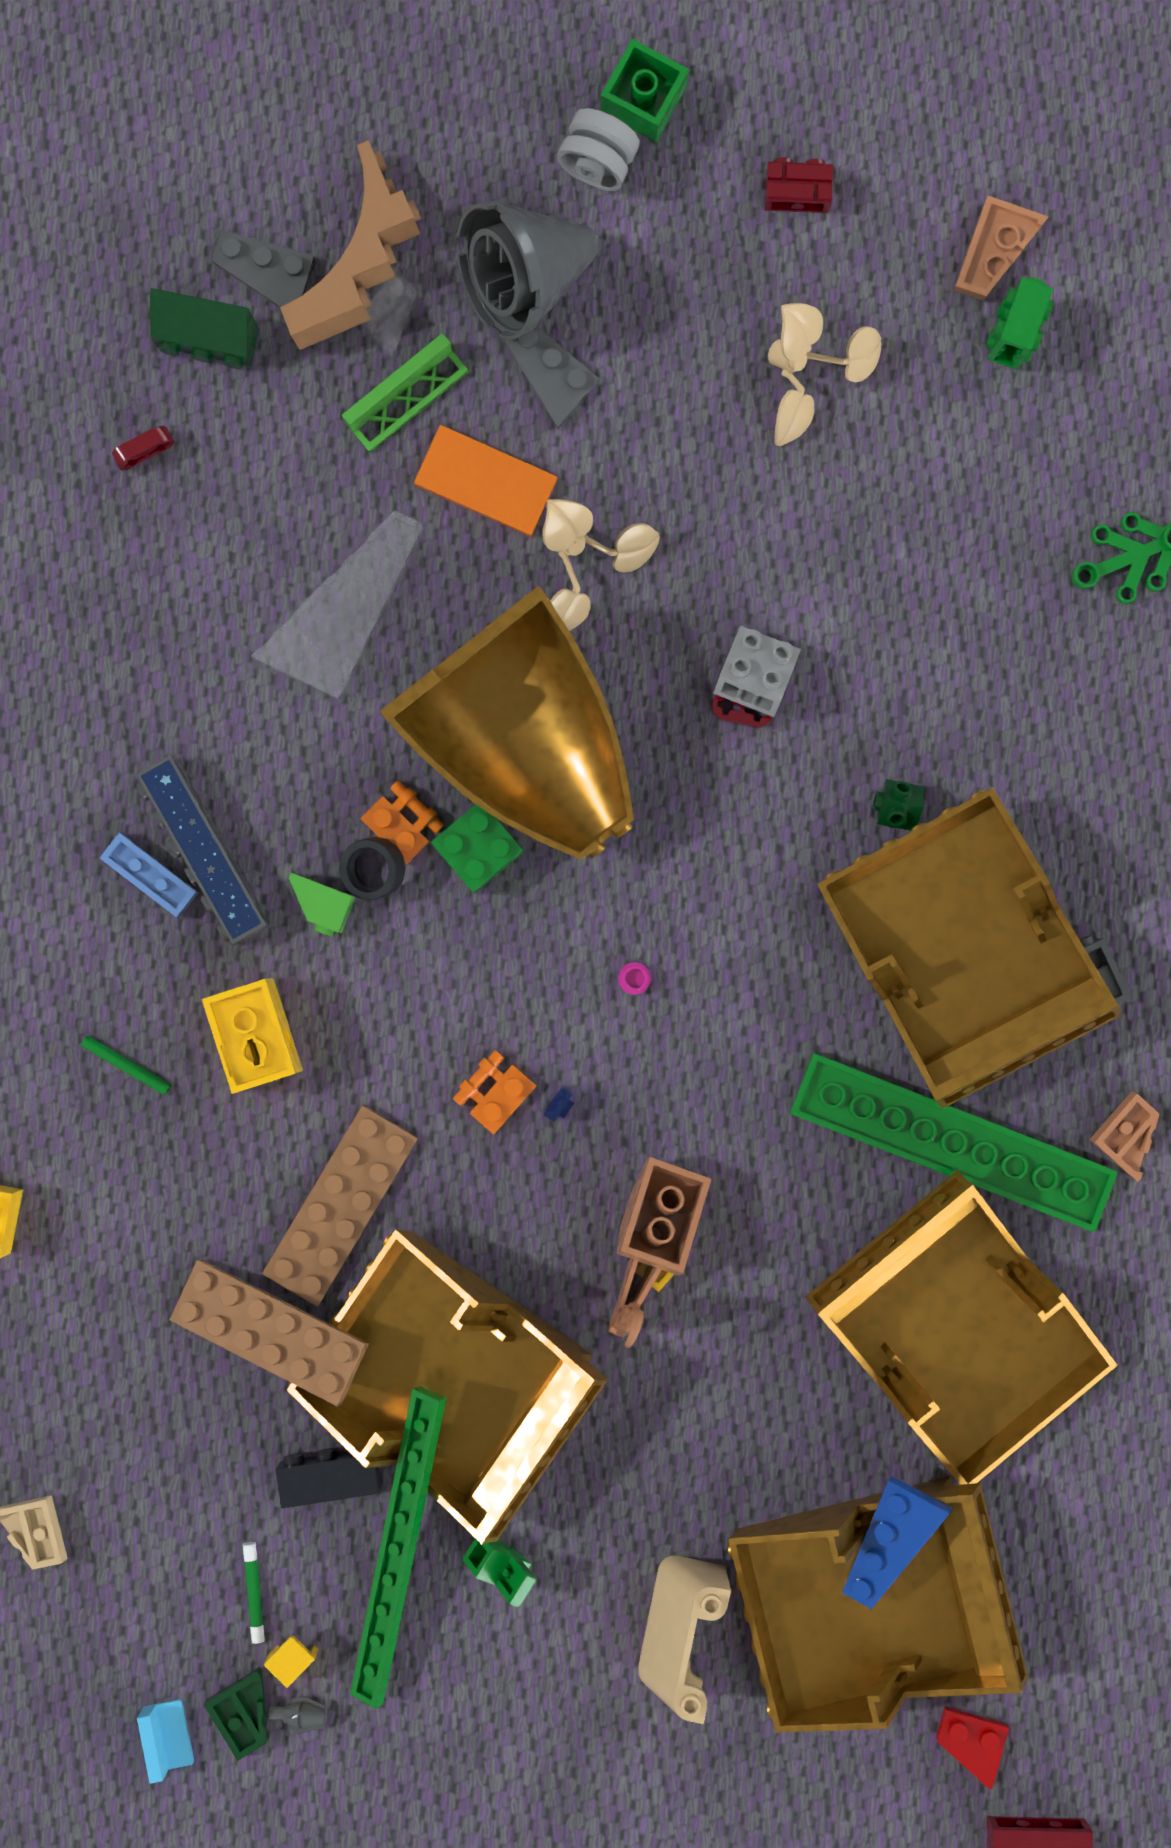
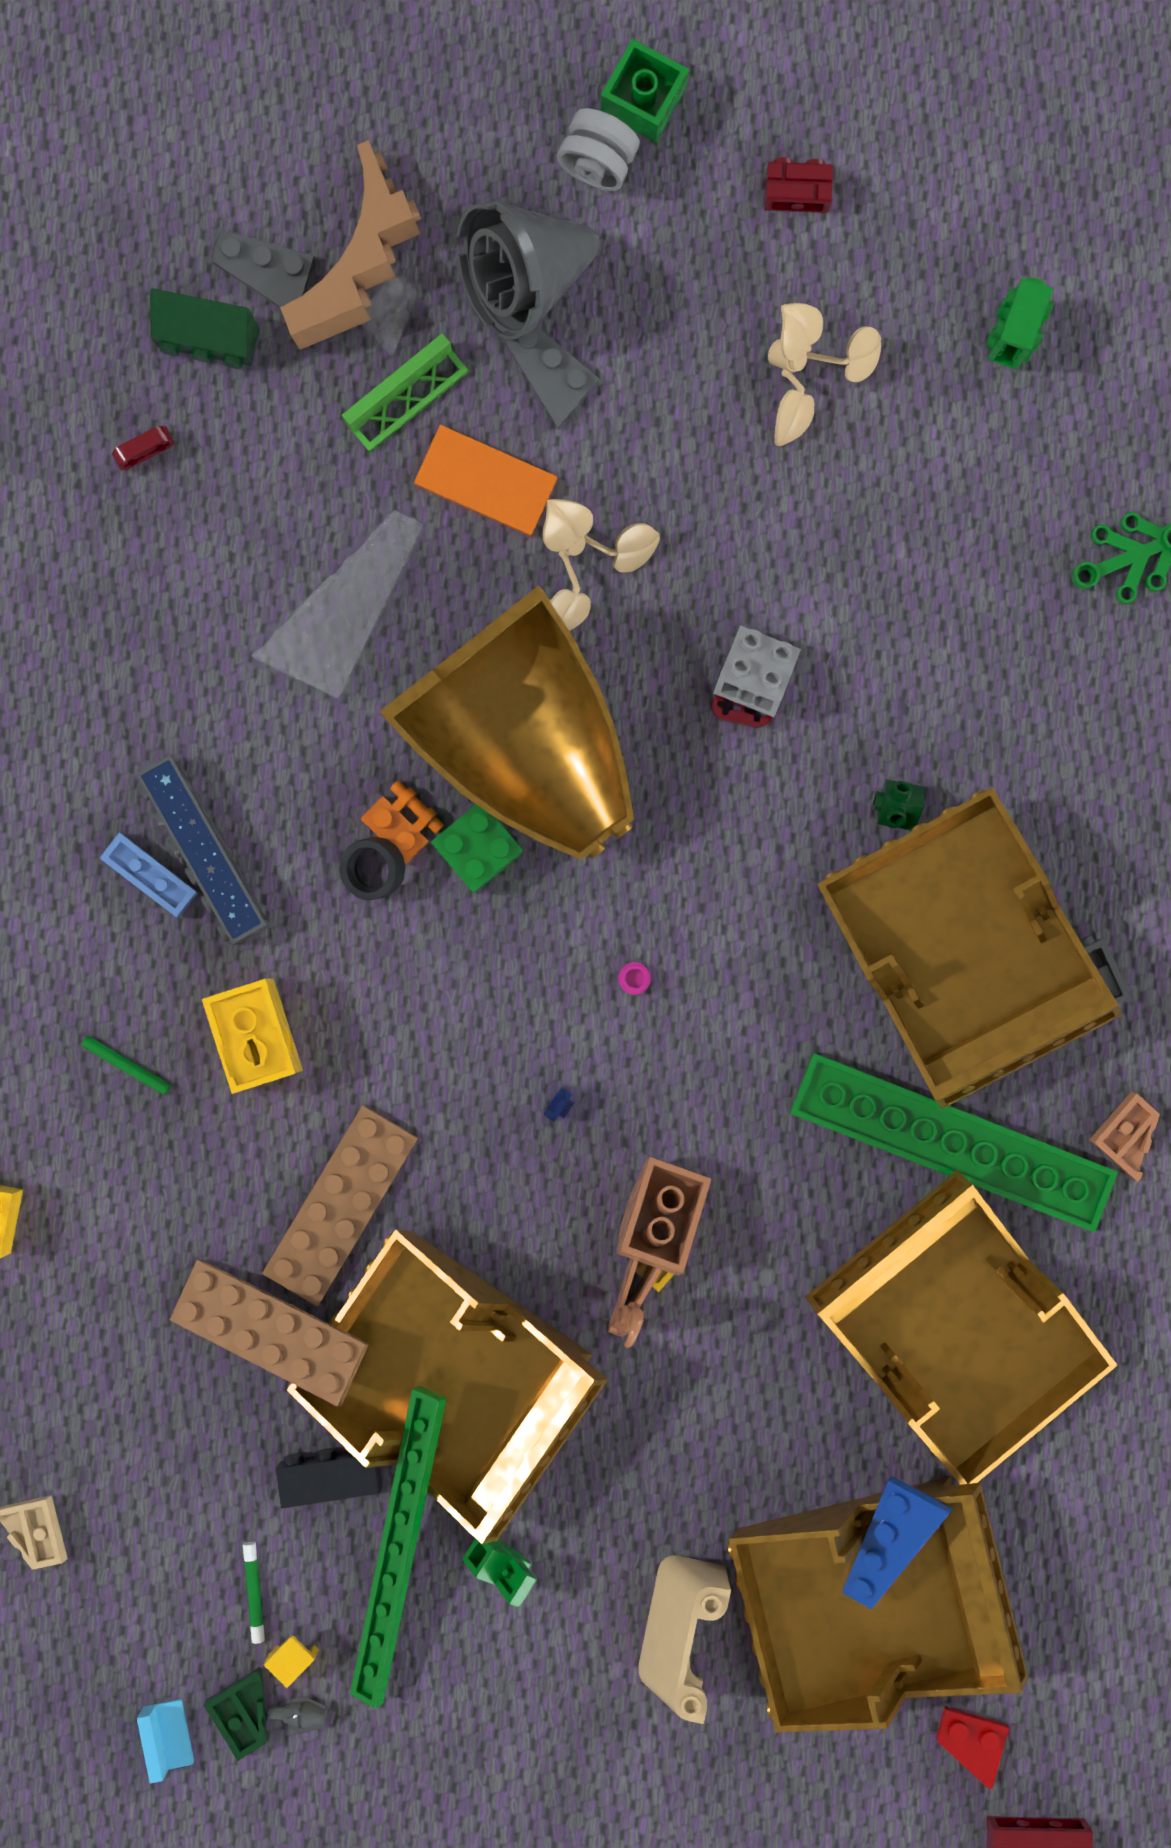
(322, 904): bright green slope -> none
(501, 1099): orange plate -> none
(995, 245): nougat wing -> none

